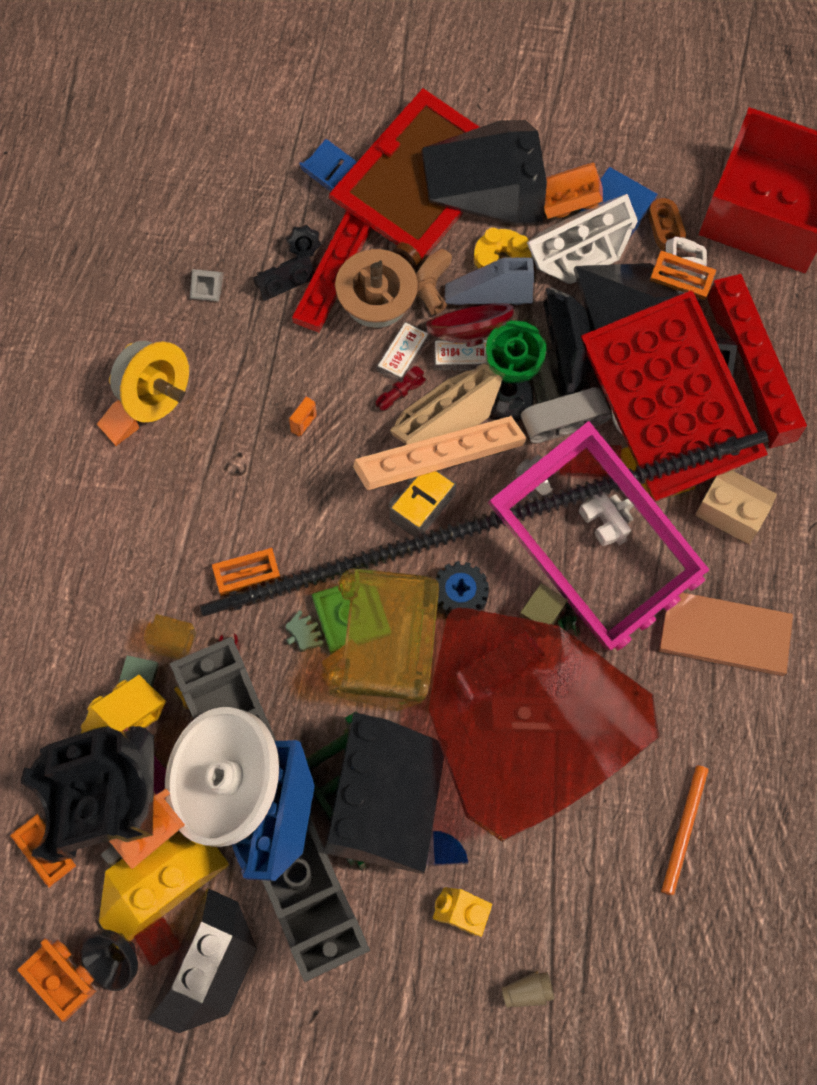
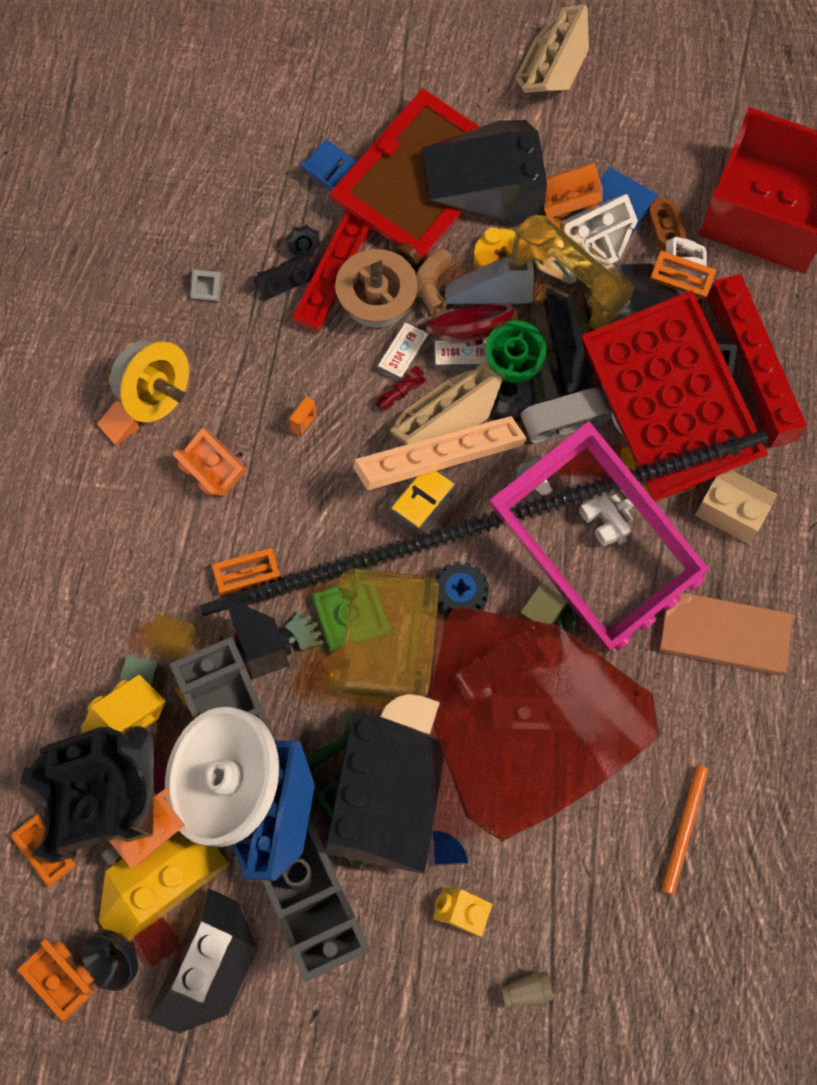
(210, 464): none -> orange bracket
(261, 639): none -> black slope
(412, 712): none -> tan brick
(546, 236): none -> clear yellow windscreen
(556, 52): none -> tan wedge

